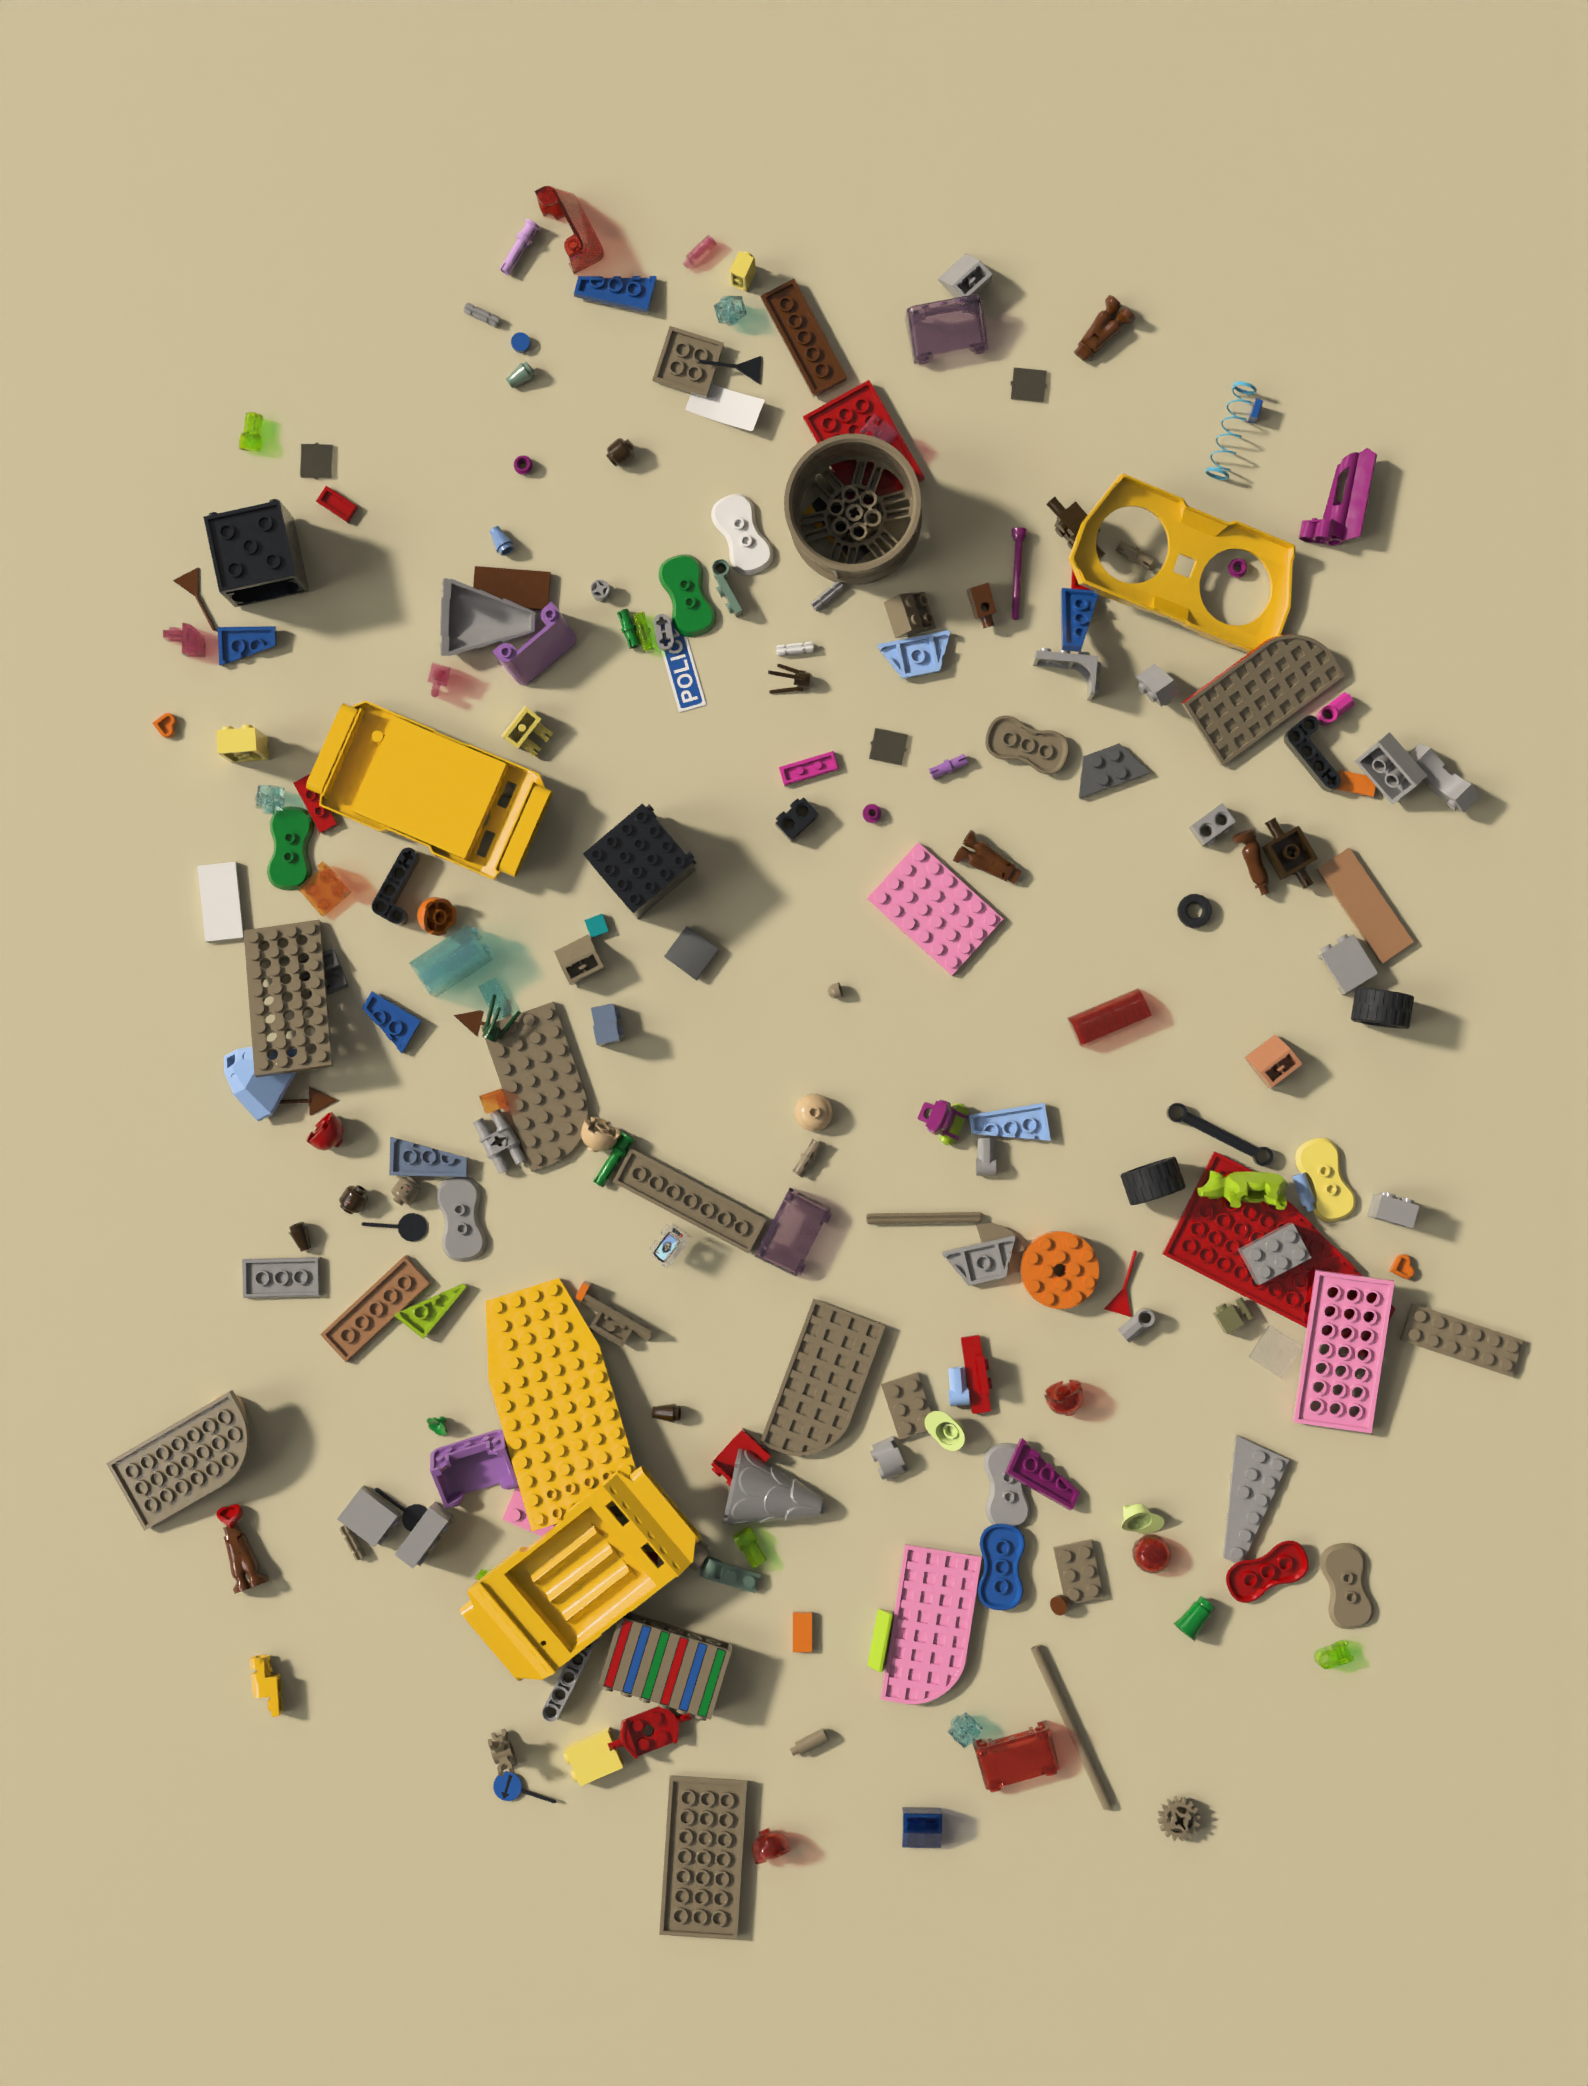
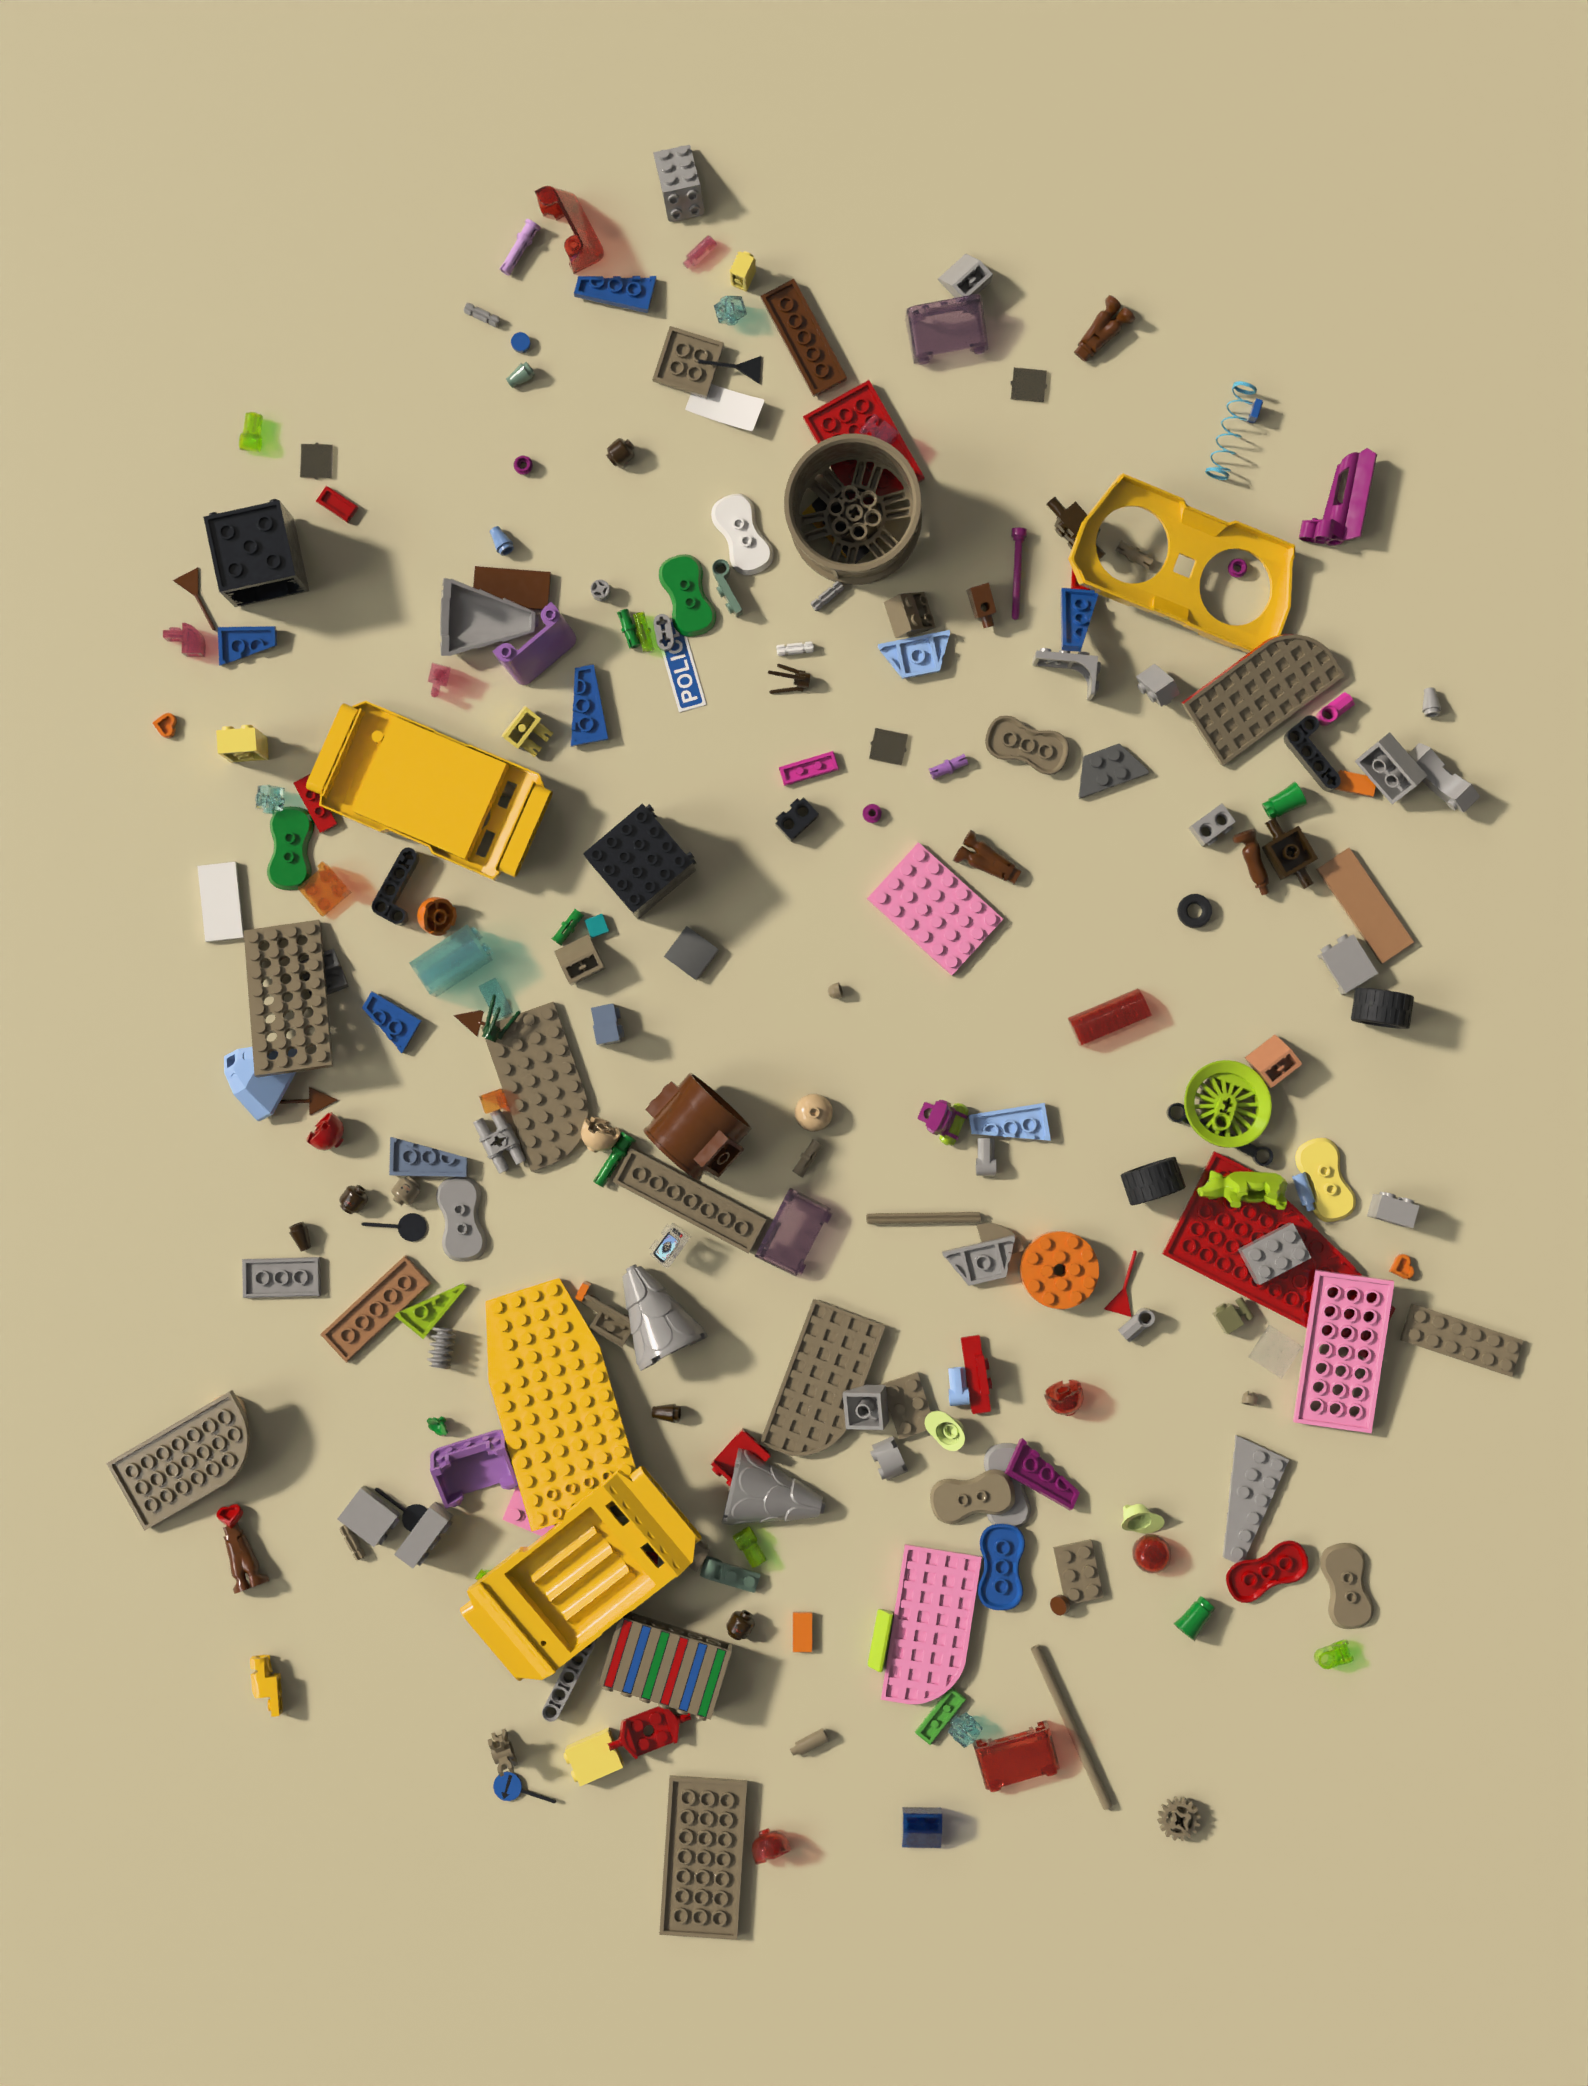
(441, 1347): none -> light grey piece
(561, 936): none -> green pin
(588, 714): none -> blue wing
(656, 1319): none -> light grey cone
(679, 183): none -> light grey bracket
(696, 1127): none -> reddish brown cylinder
(740, 1625): none -> dark brown head
(866, 1407): none -> light grey slope
(940, 1715): none -> bright green tile
(958, 1499): none -> dark tan plate
(1238, 1076): none -> lime piece
(1250, 1400): none -> dark tan hinge
(1285, 801): none -> green plant
(1431, 704): none -> light grey cone

